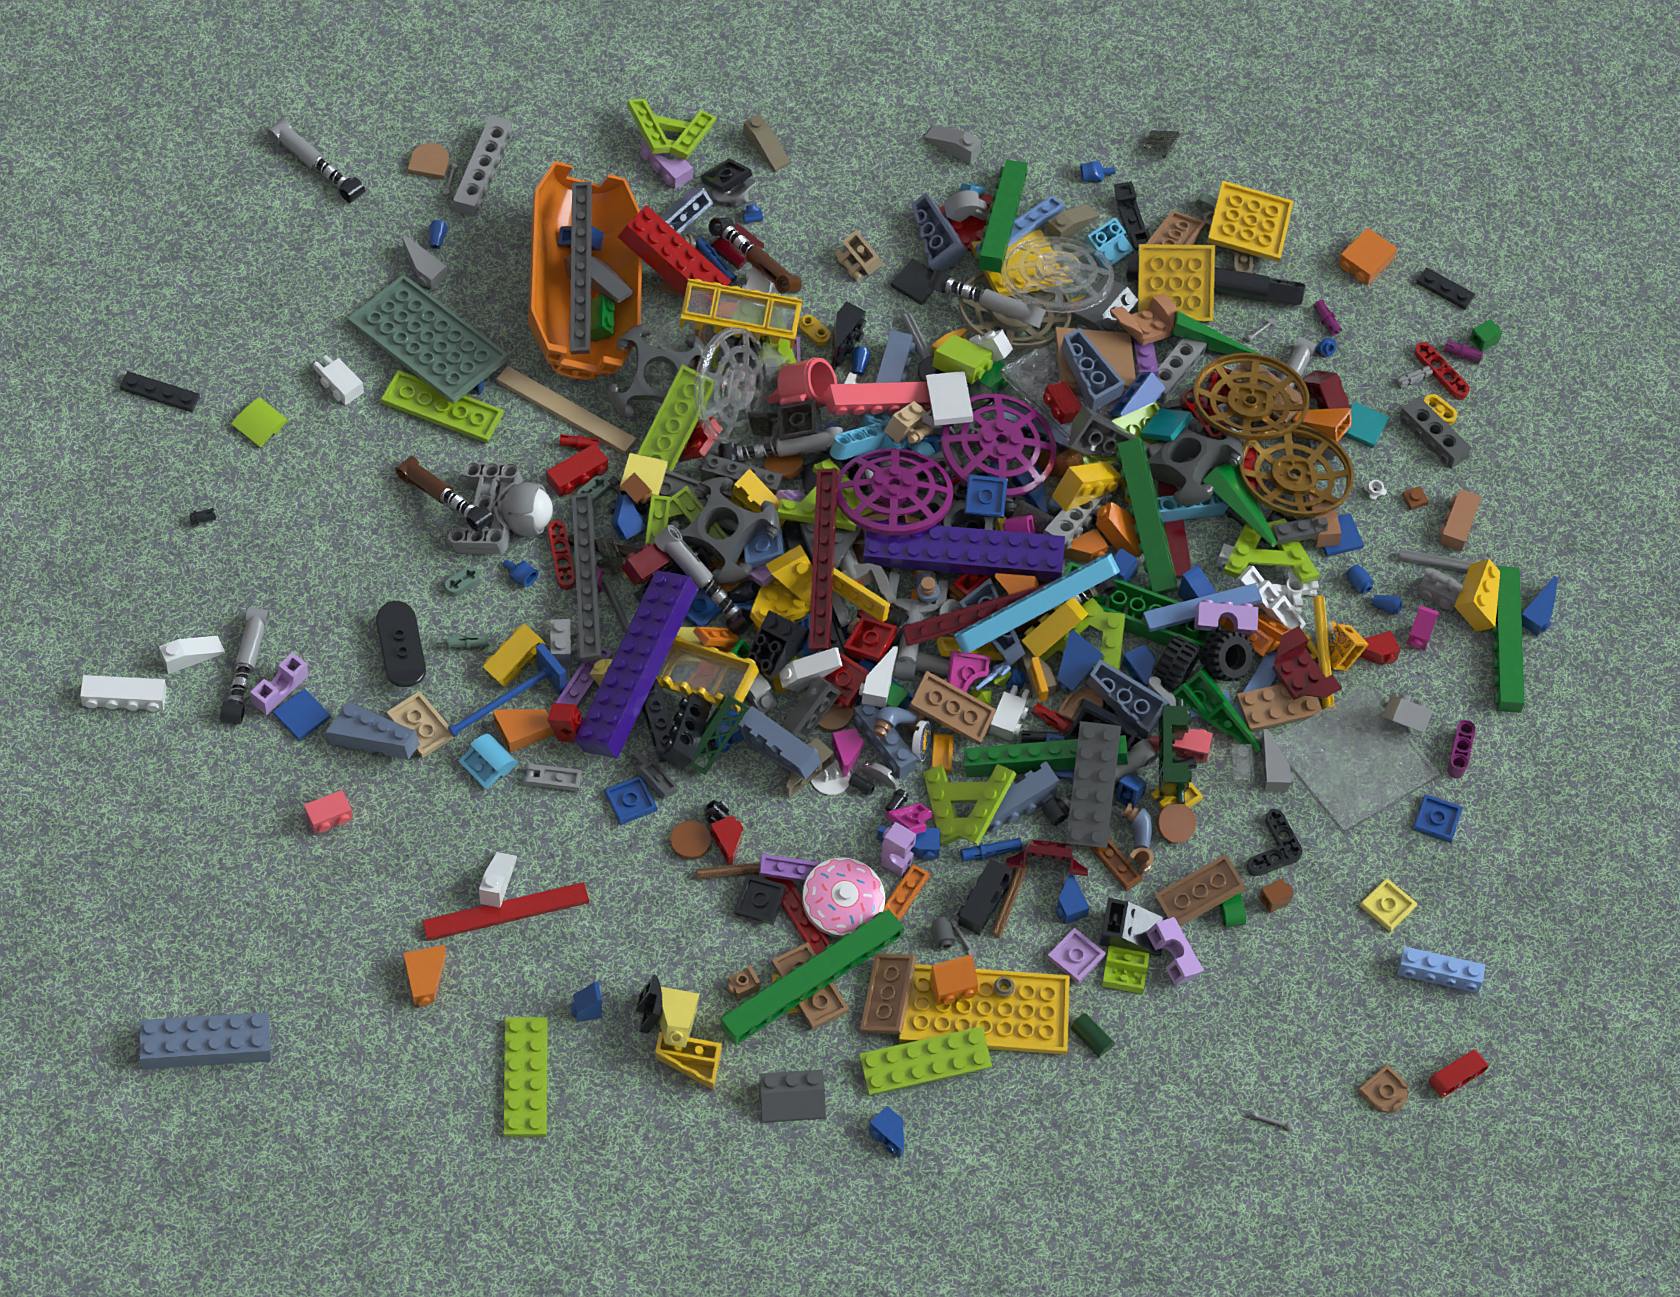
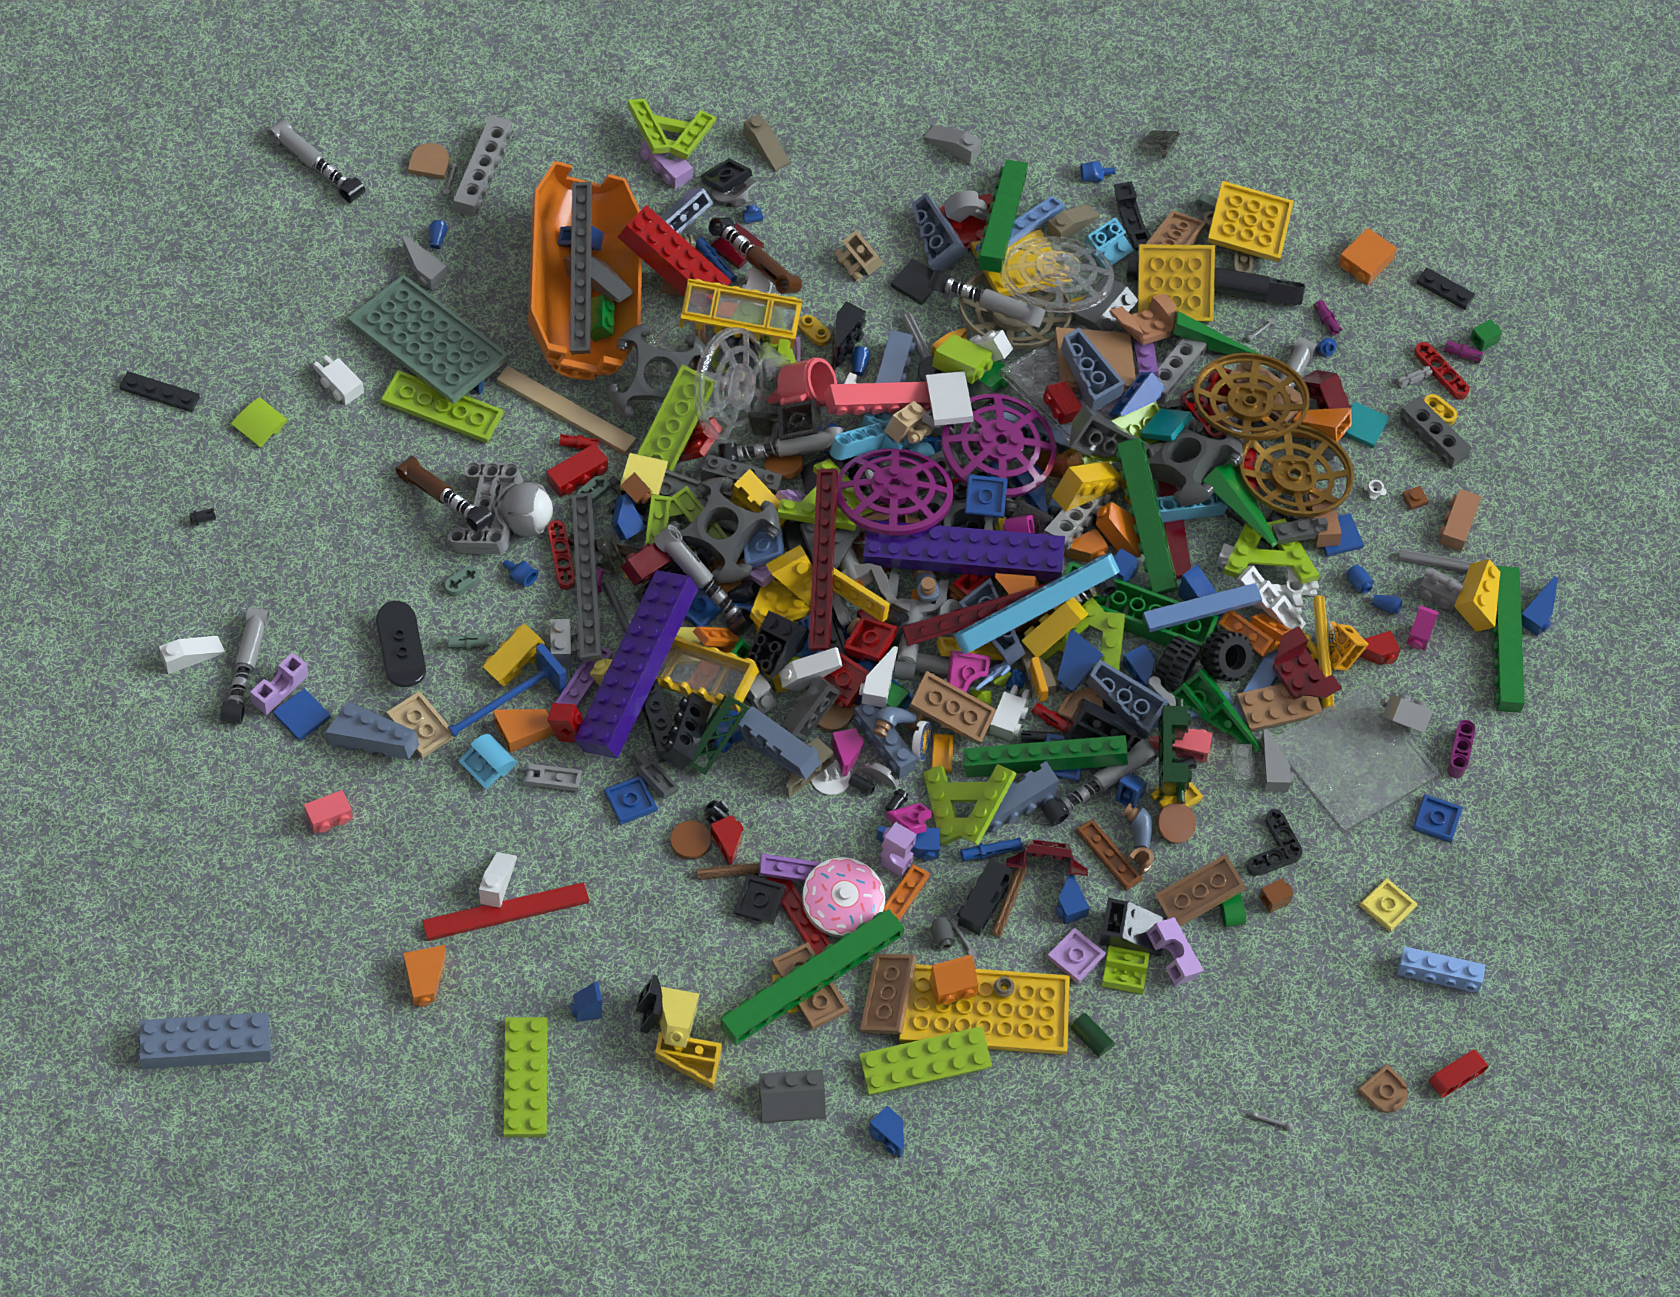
(123, 693): white brick -> none
(742, 990): medium nougat brick -> none
(972, 187): dark azure slope -> none
(1093, 784): dark grey plate -> none
(1243, 617): lavender arch -> none

